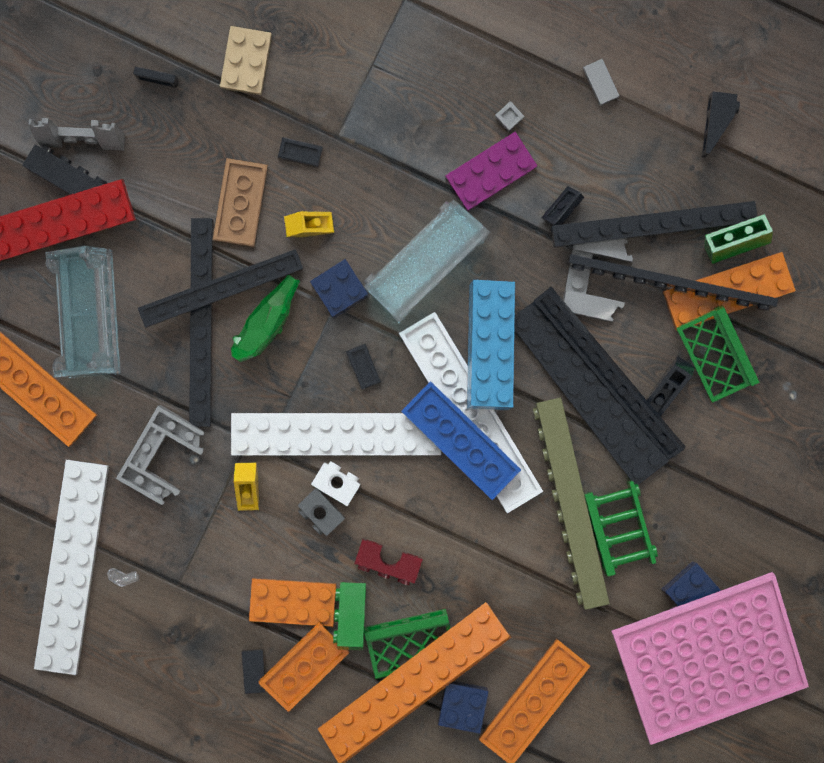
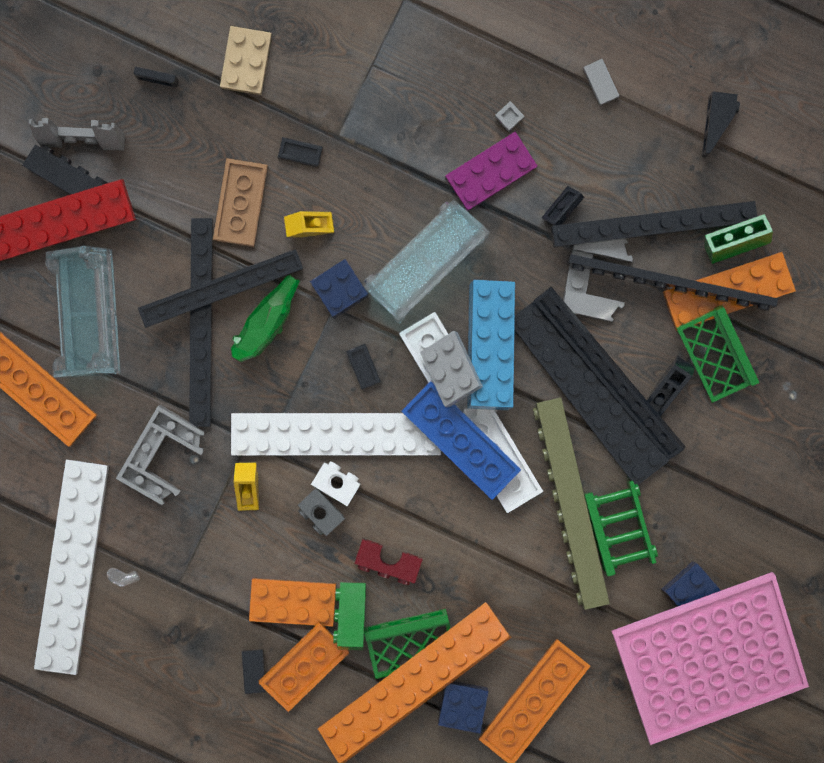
(451, 369): none -> light grey plate

